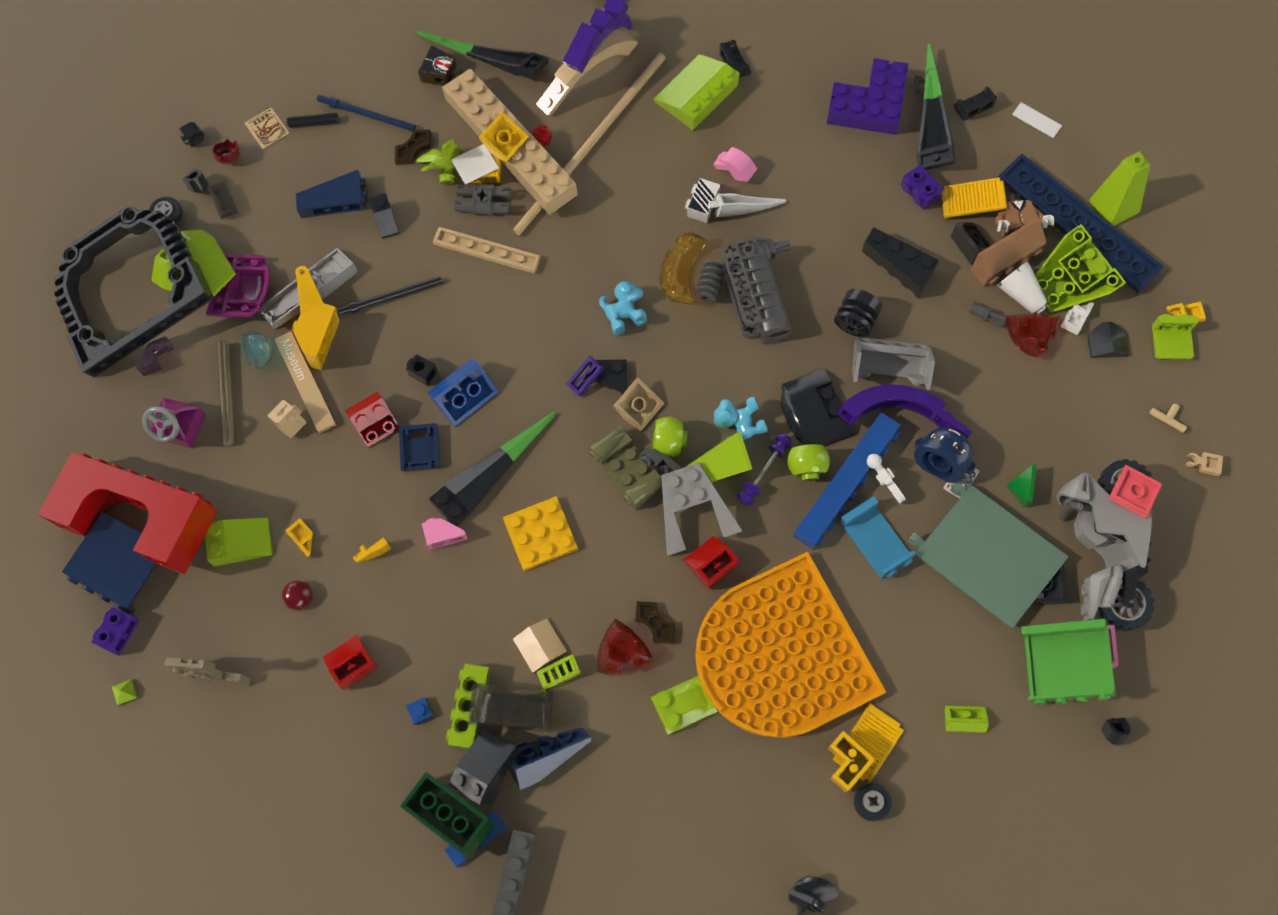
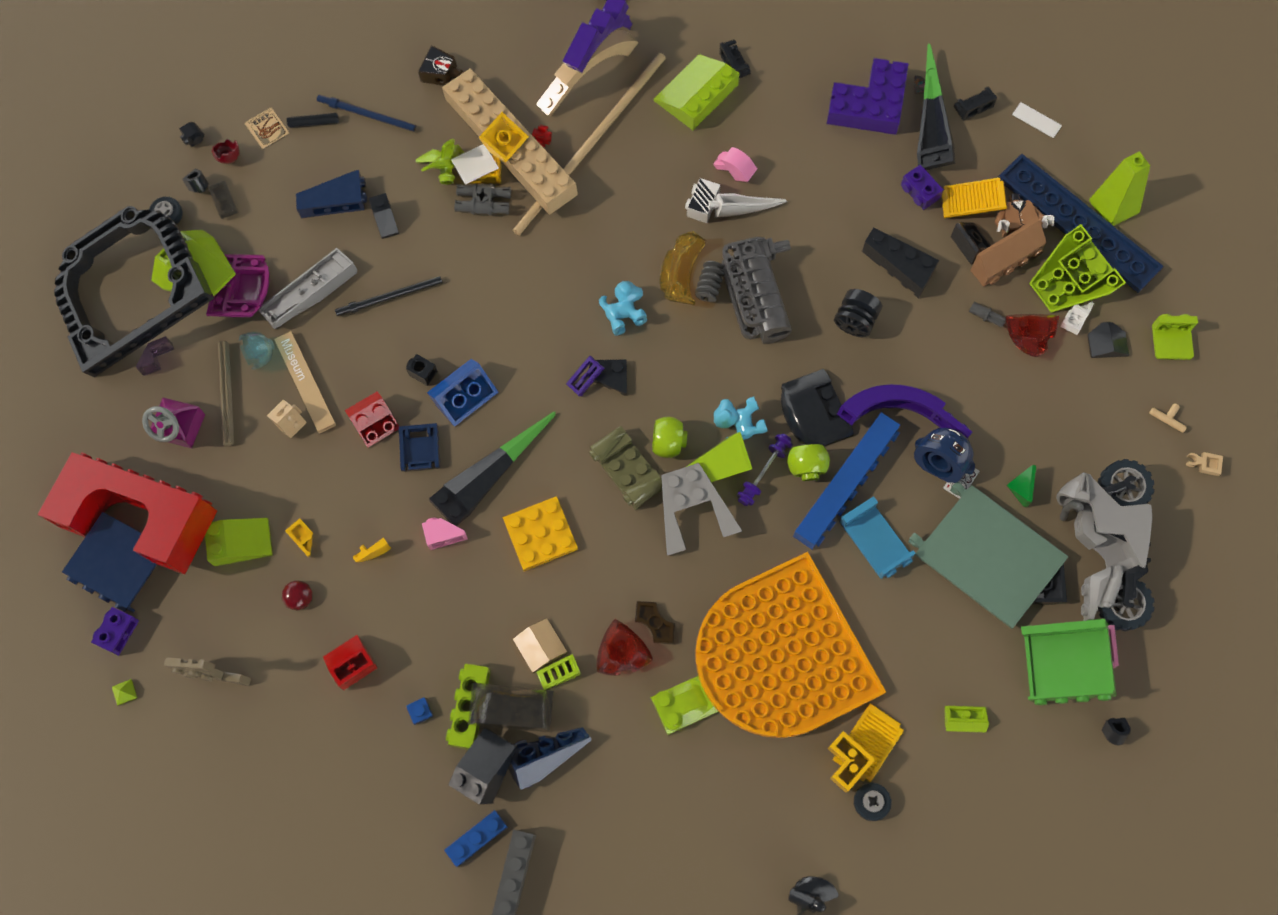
(316, 323): yellow slope -> none
(417, 142): dark brown tile -> none
(447, 815): dark green brick -> none
(487, 250): tan tile -> none
(515, 62): black plate -> none
(638, 404): tan slope -> none
(652, 458): dark grey slope -> none
(711, 562): red slope -> none
(884, 476): white piece -> none
(893, 359): light grey windscreen -> none
(1024, 289): white cone -> none
(1135, 491): coral plate -> none
(1193, 309): yellow slope -> none

